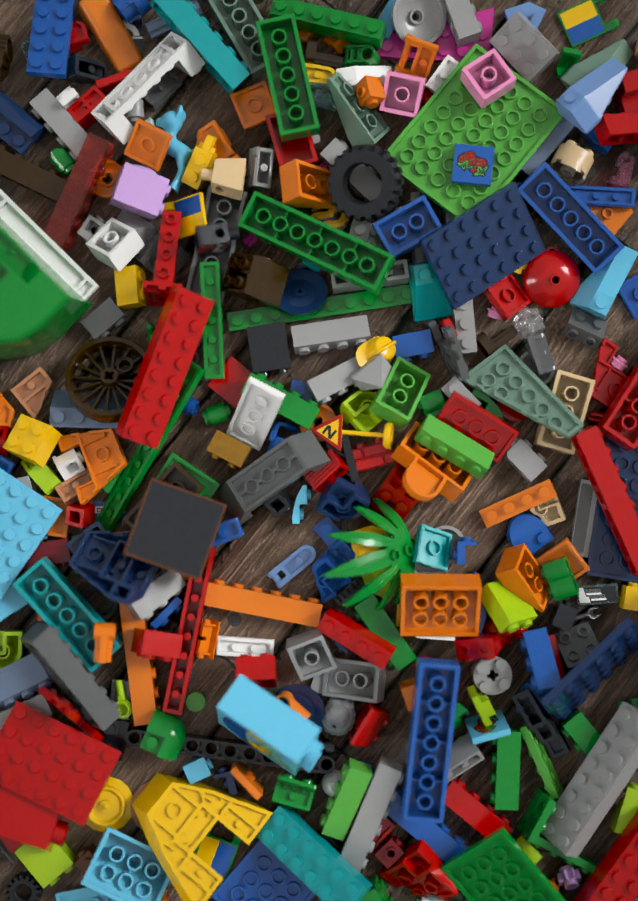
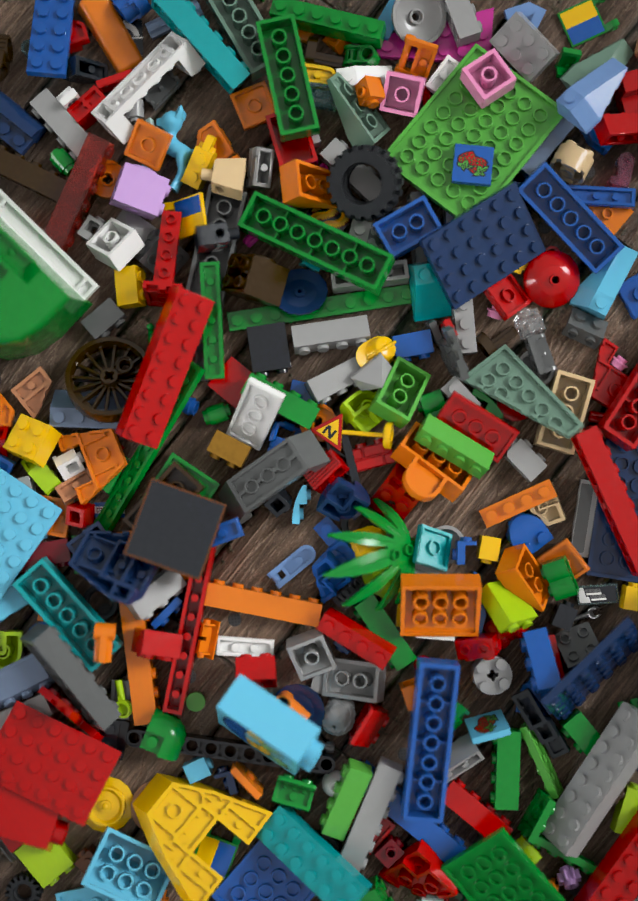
(482, 705): lime plate -> none
(488, 549): none -> yellow brick

